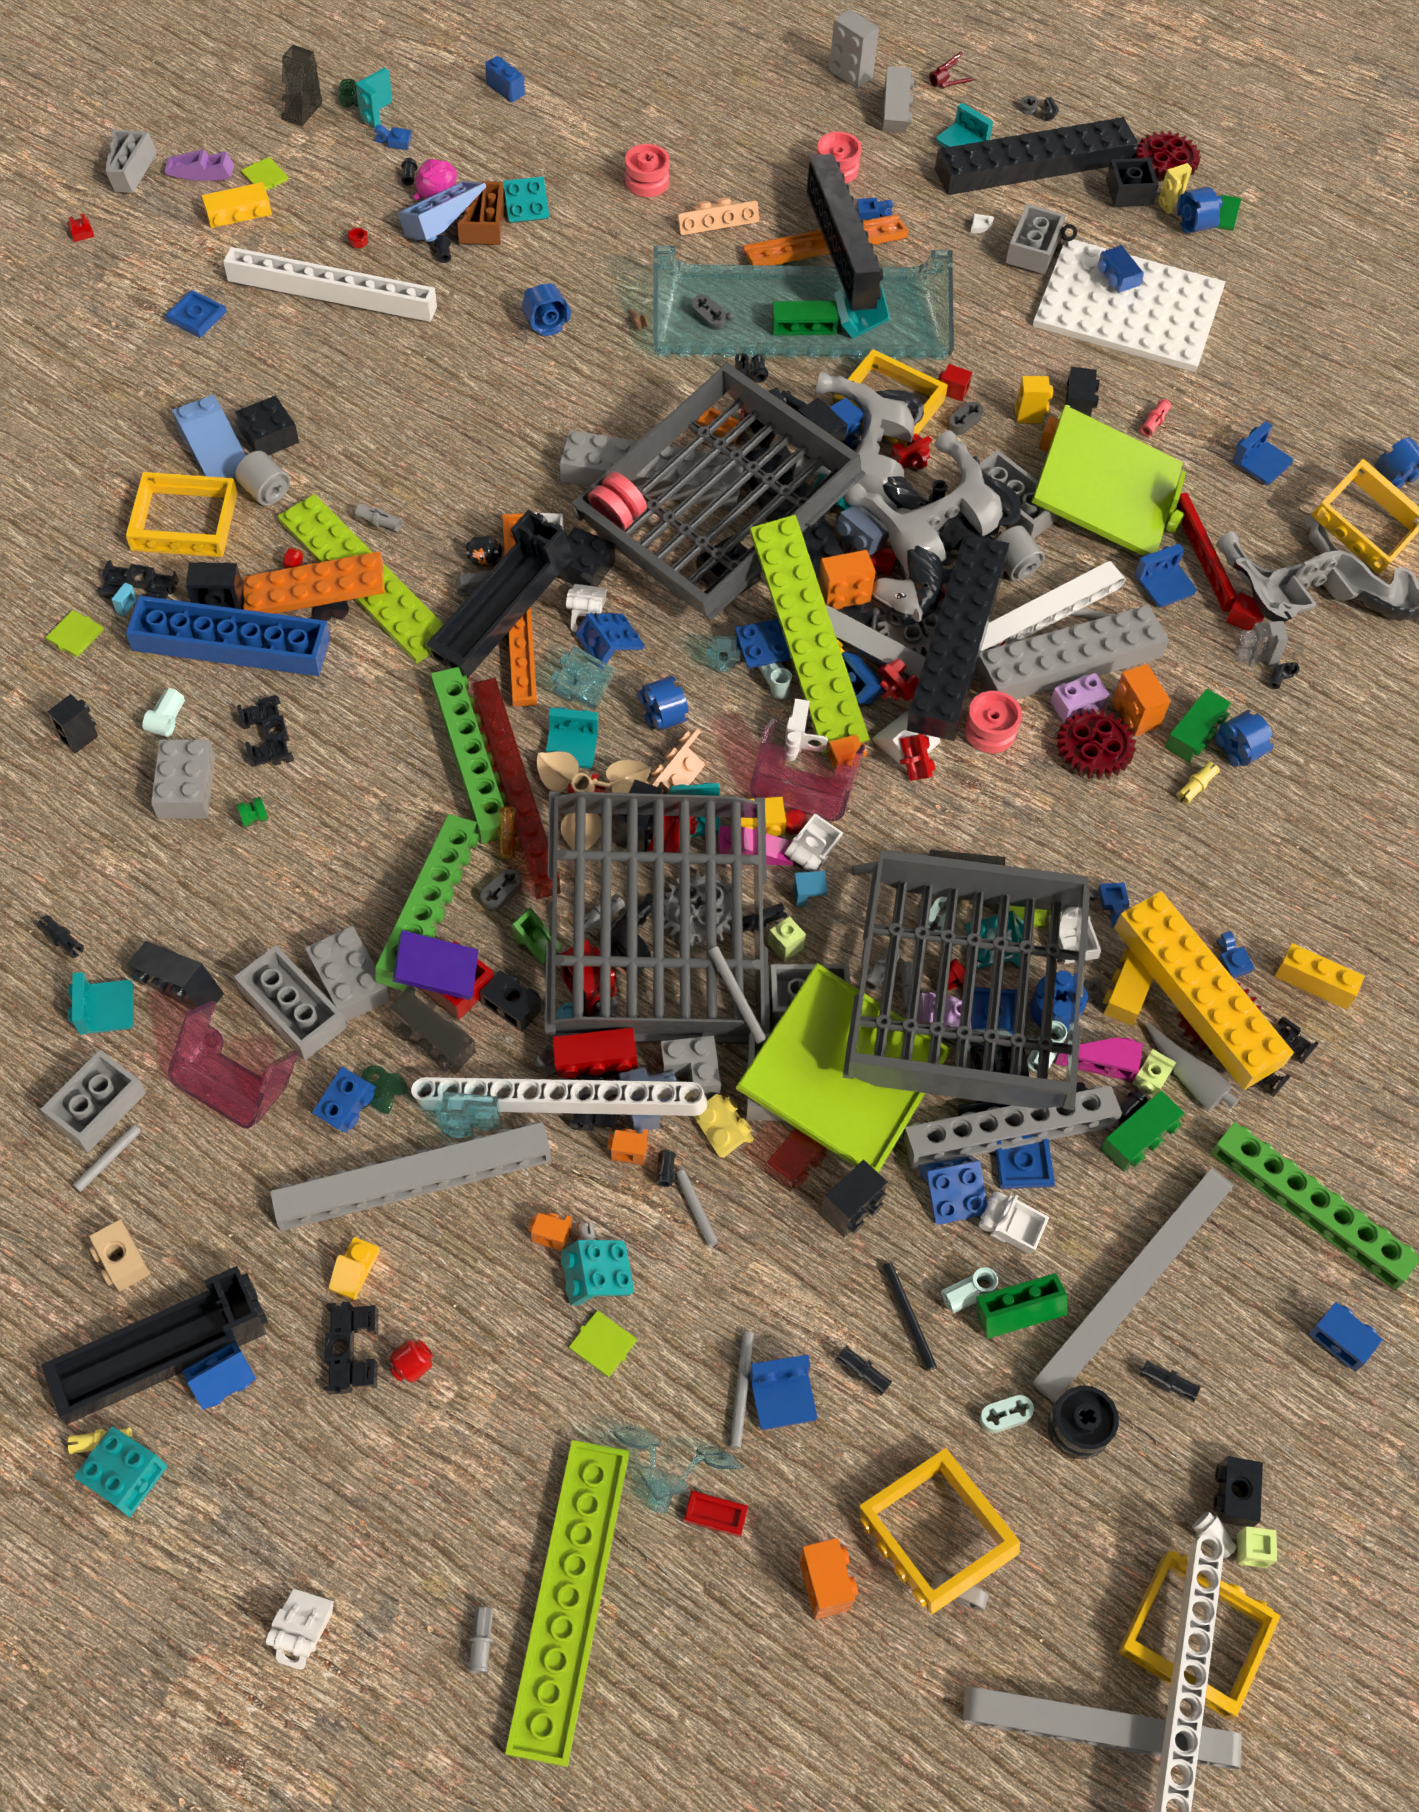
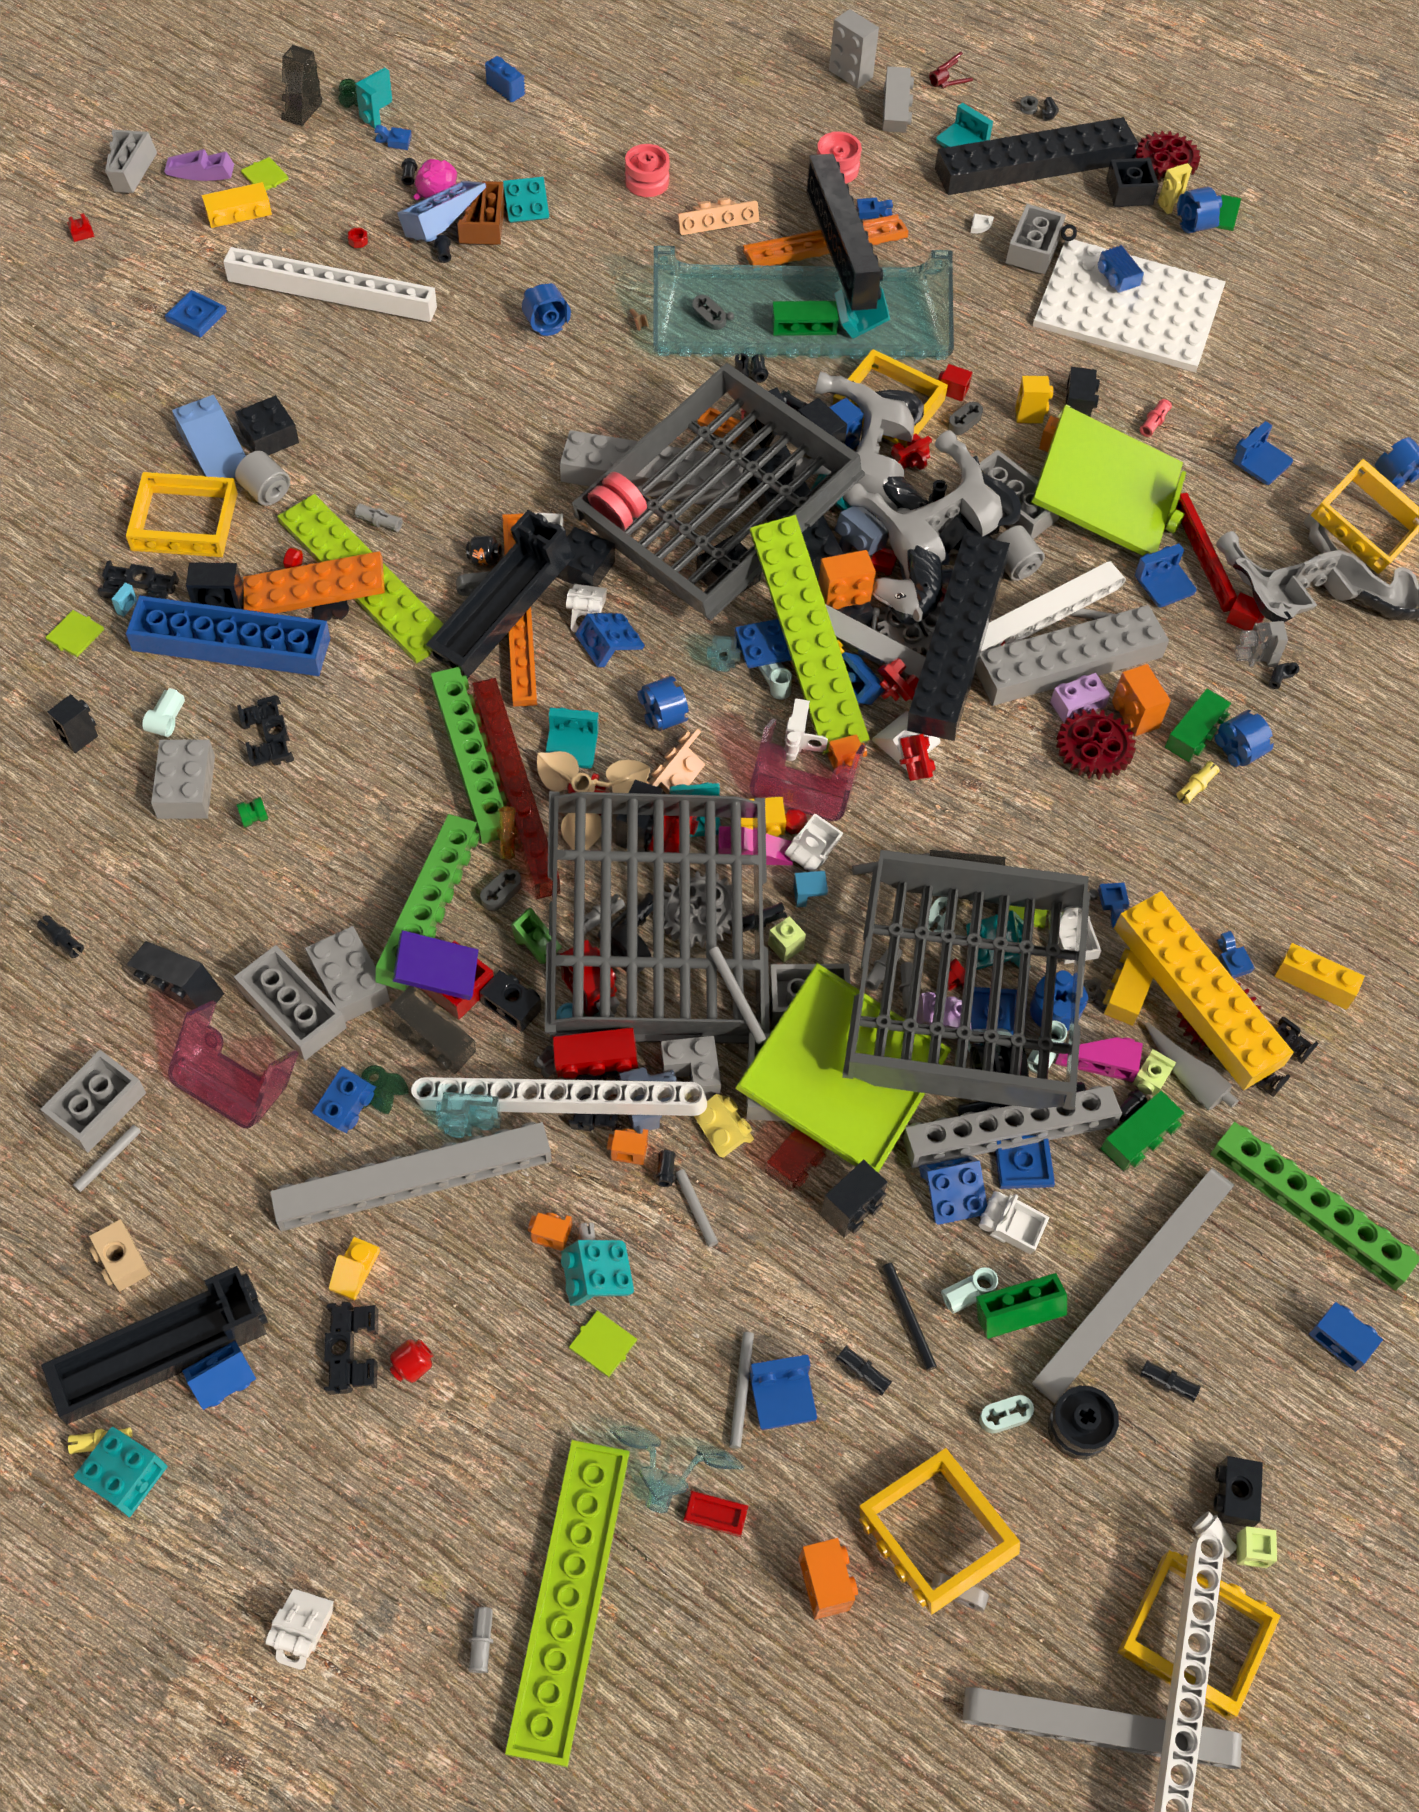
(100, 1005): teal bracket -> none
(581, 677): clear light blue plate -> none
(993, 721): coral wheel -> none

